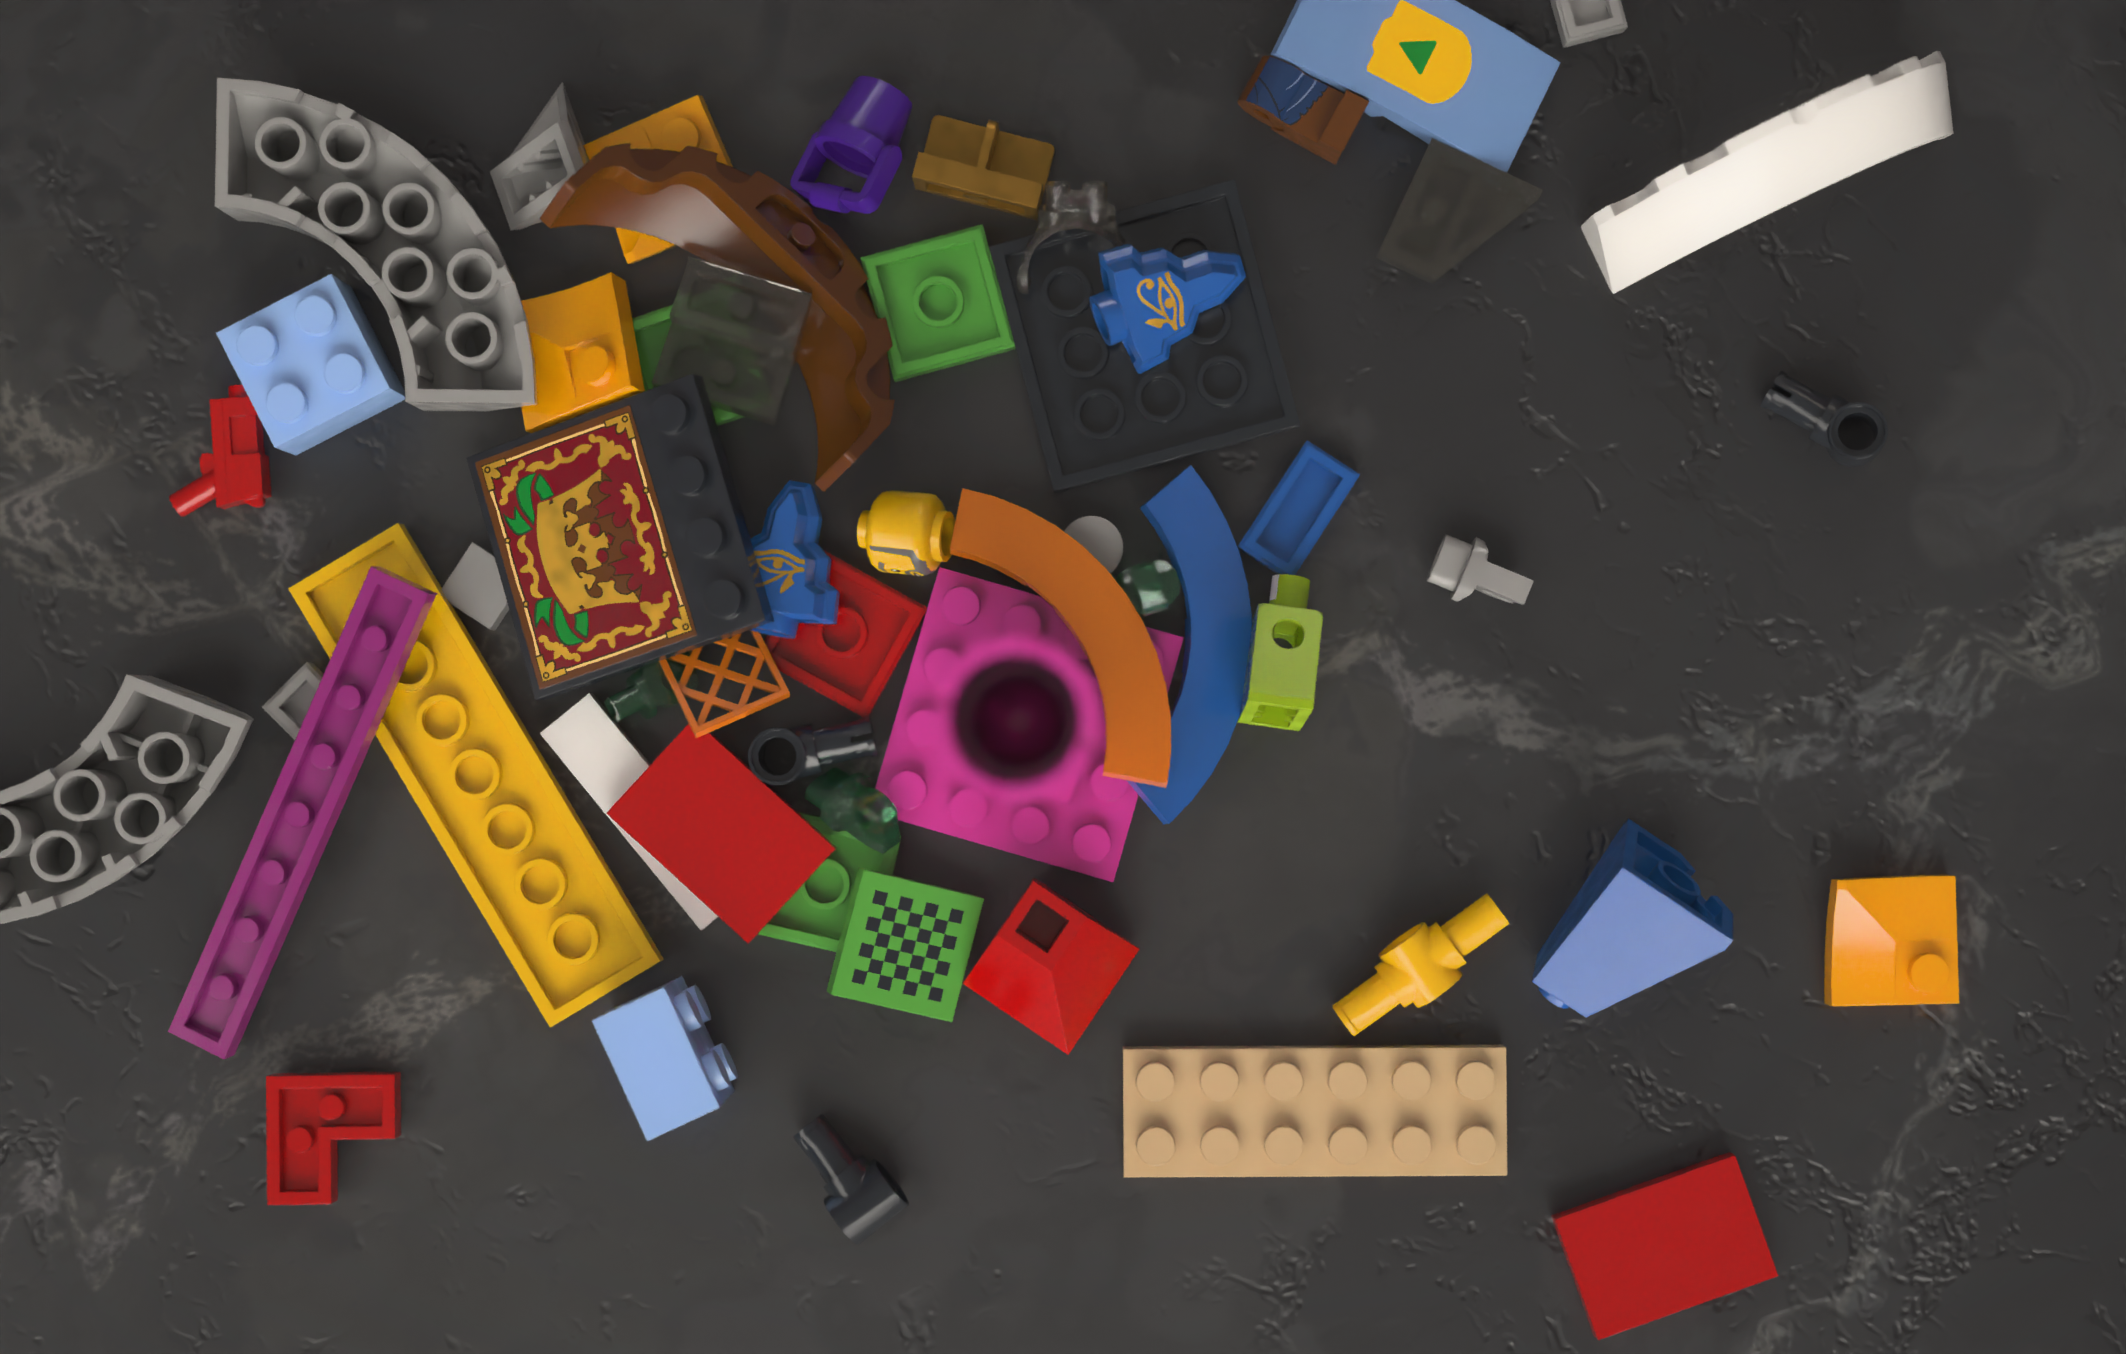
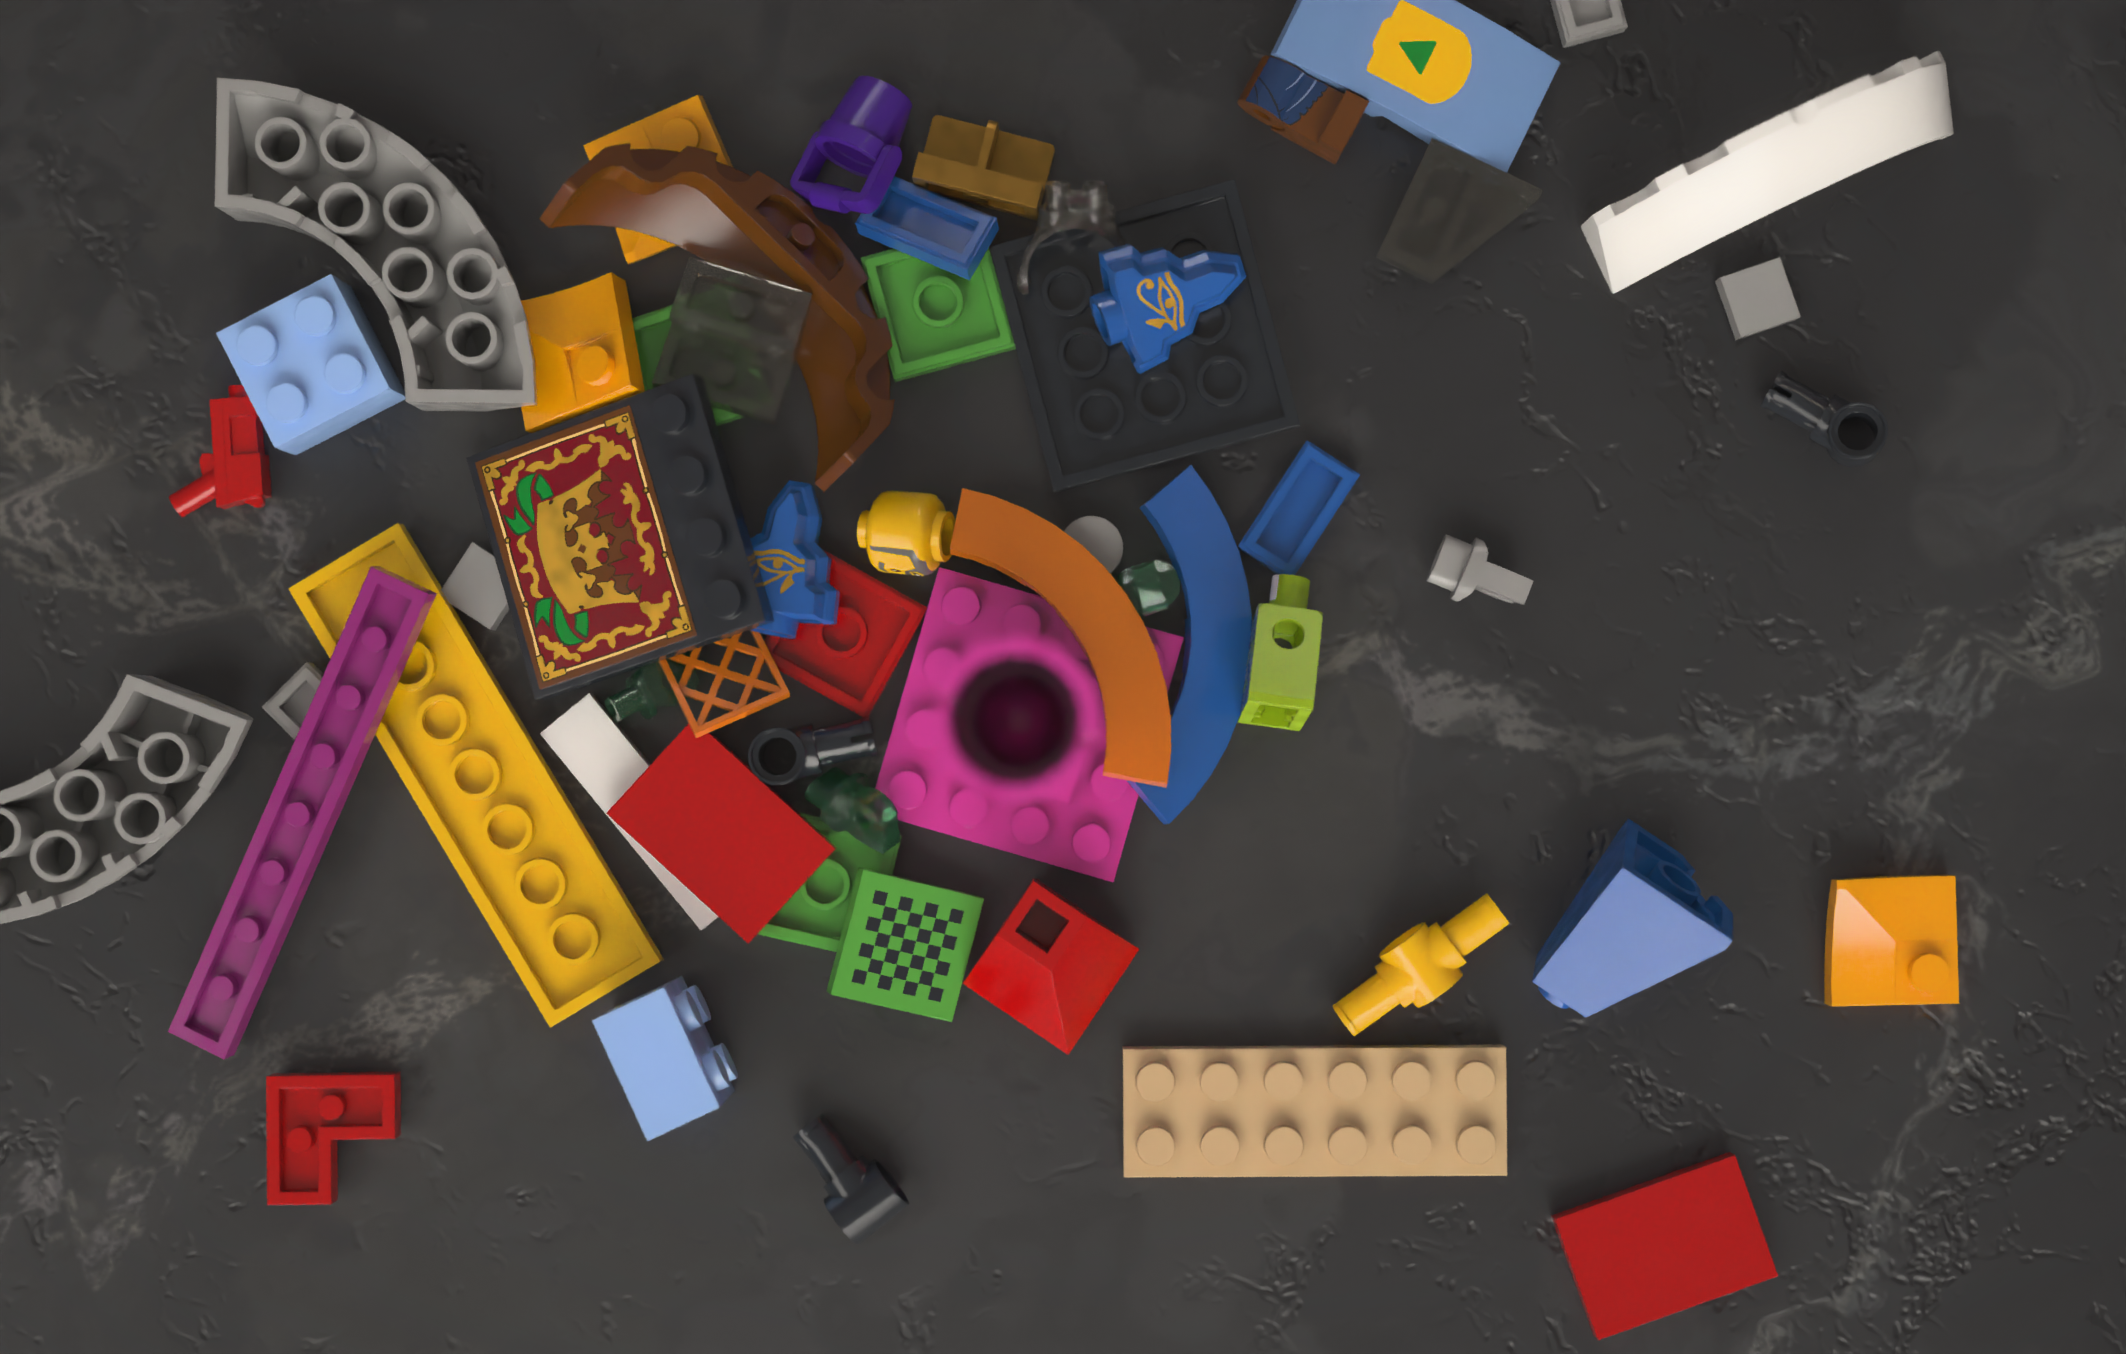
(540, 163): light grey slope -> none
(930, 228): none -> blue tile
(1757, 298): none -> light grey tile

